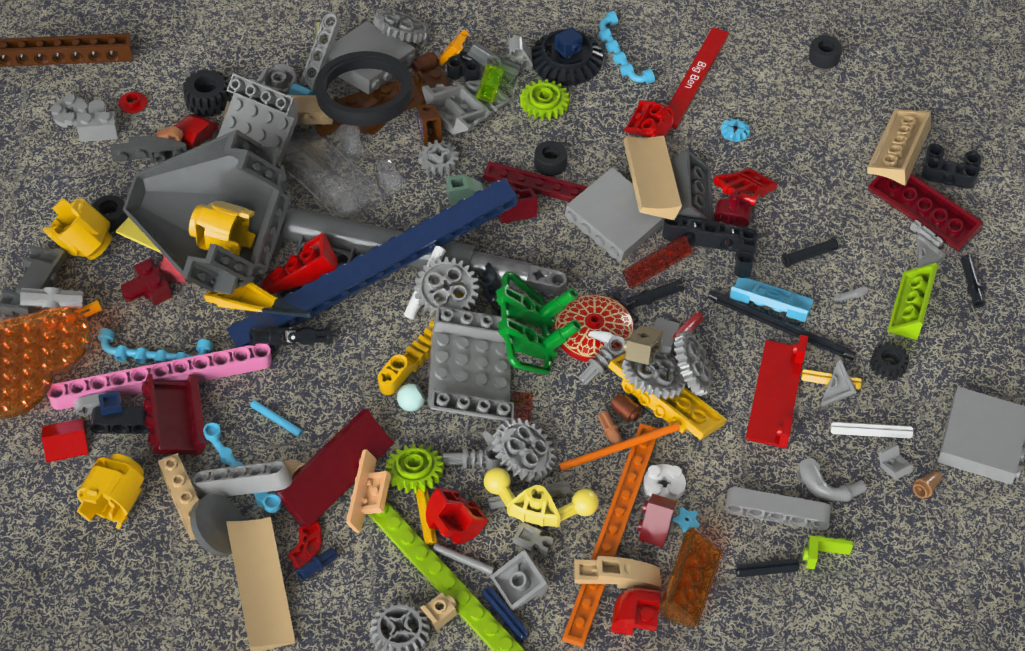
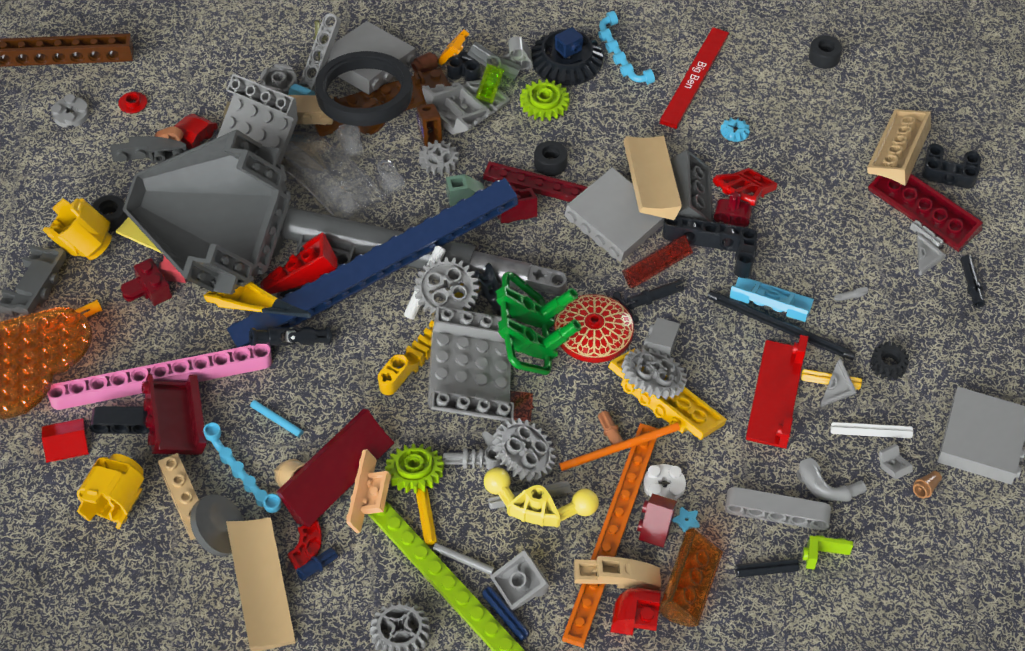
(51, 298): light grey piece -> none
(85, 404): light grey beam -> none
(97, 123): light grey brick -> none
(110, 403): dark blue tile -> none
(142, 354): medium azure bar -> none
(206, 92): black tyre -> none
(222, 225): yellow piece -> none
(242, 479): light grey beam -> none
(401, 26): light grey gear -> none
(410, 397): light aqua piece -> none
(436, 617): tan brick -> none
(454, 516): red brick -> none
(530, 537): light grey plate -> none
(607, 354): light grey piece -> none
(625, 408): copper brick -> none
(643, 344): dark tan brick -> none
(651, 120): red slope -> none
(691, 324): red axle -> none
(693, 363): light grey gear -> none
(809, 252): black pin -> none
(912, 301): lime slope -> none

